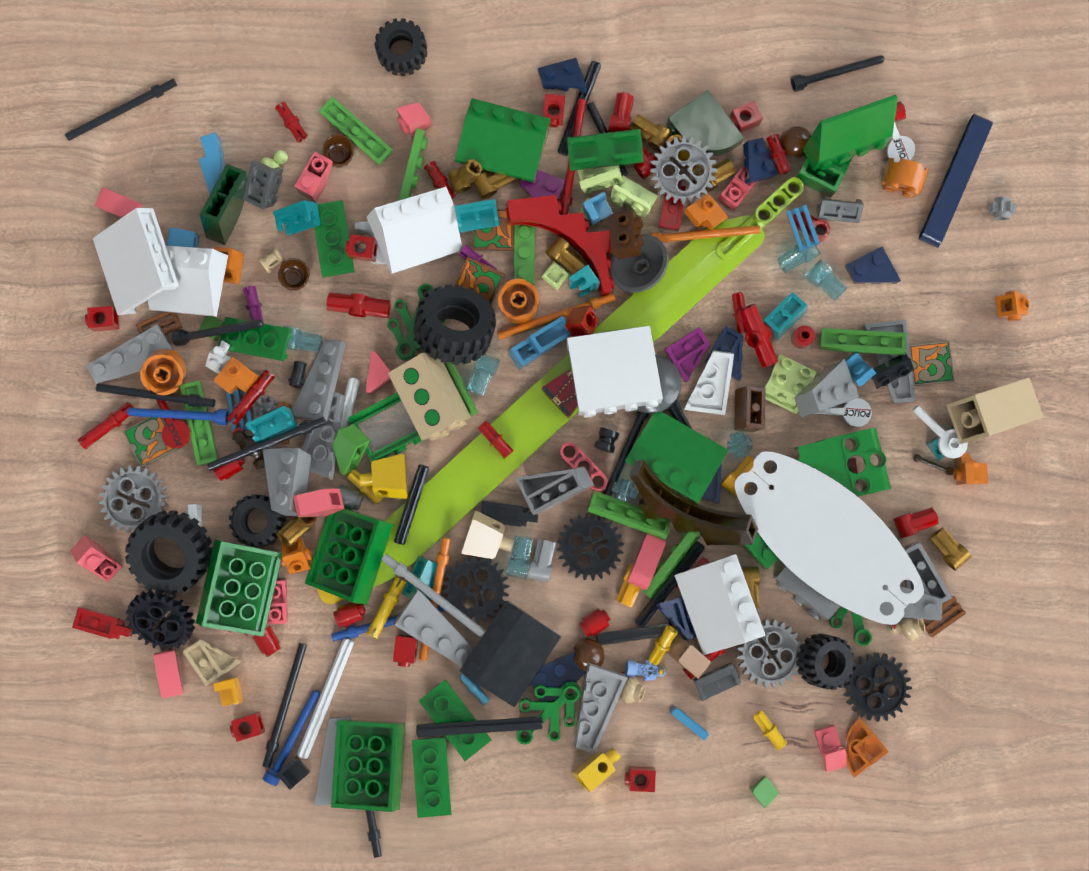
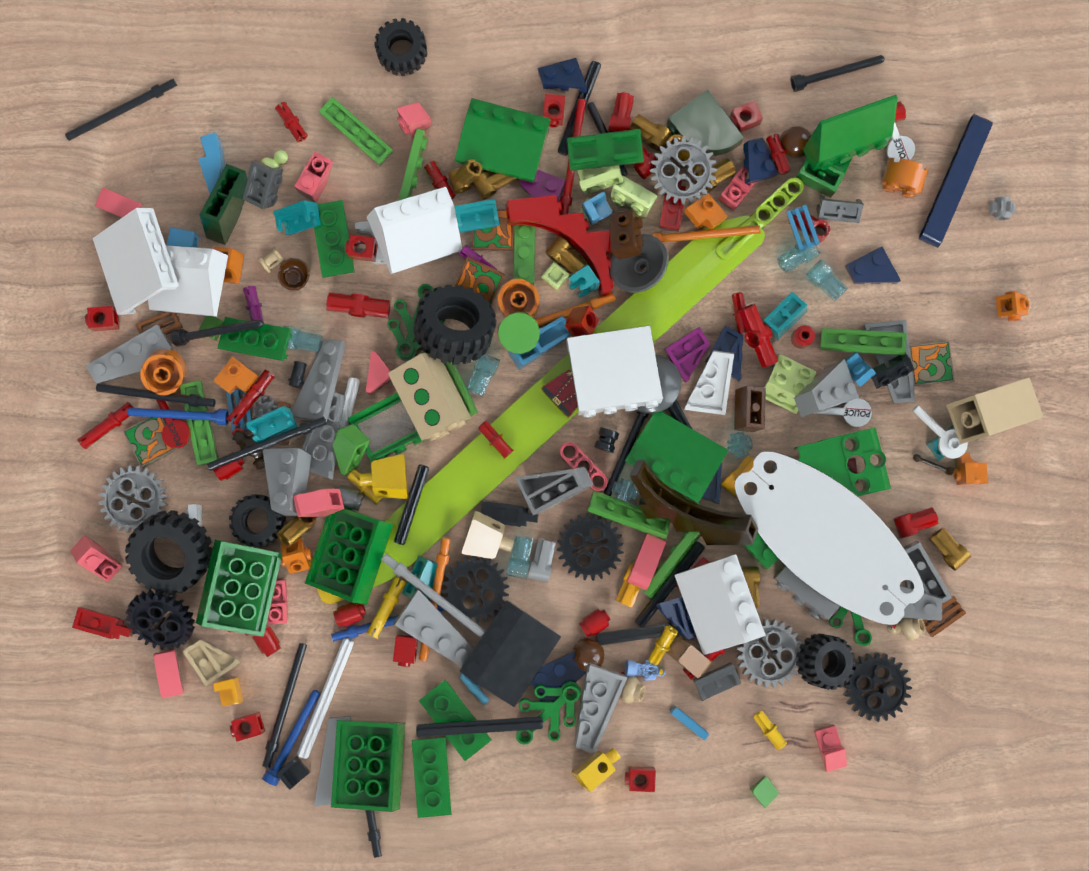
(217, 357): white plate -> none
(339, 150): reddish brown hair -> none
(519, 332): none -> bright green tile
(863, 748): orange brick -> none

